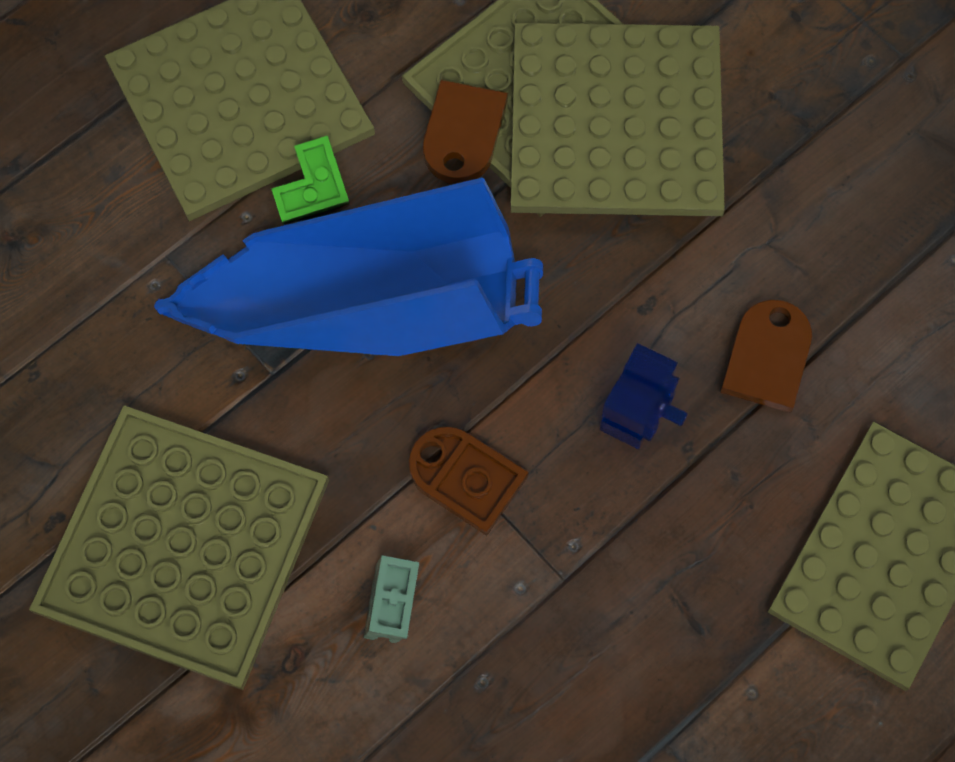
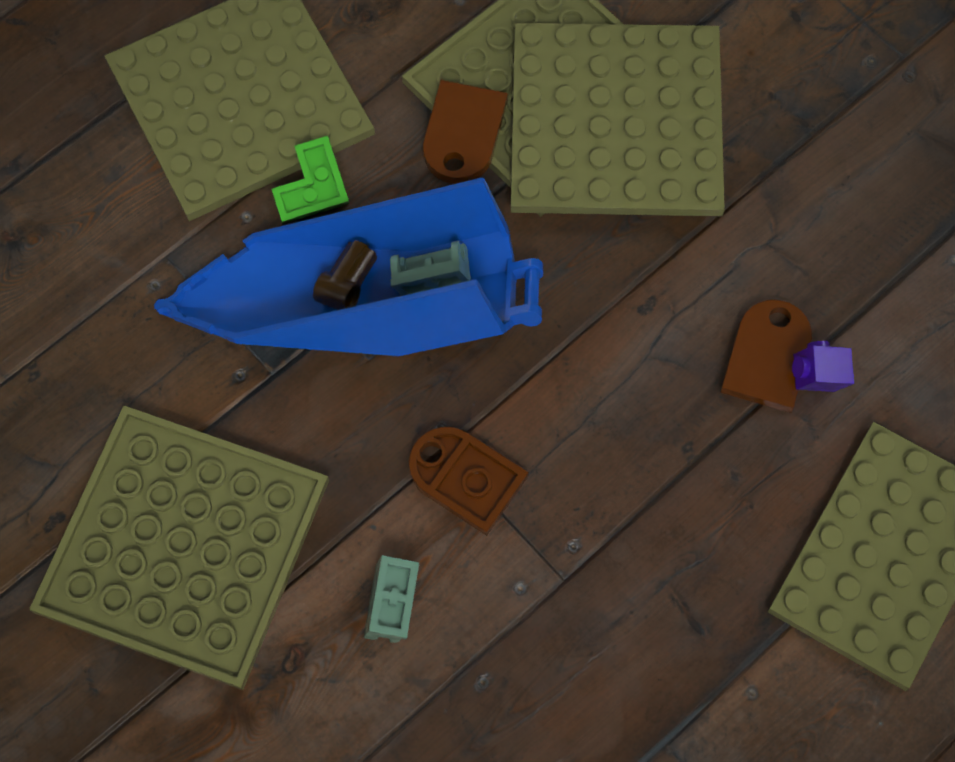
(342, 284): none -> dark brown piece
(430, 270): none -> sand green hinge
(642, 398): clear blue brick -> none
(823, 367): none -> dark purple brick

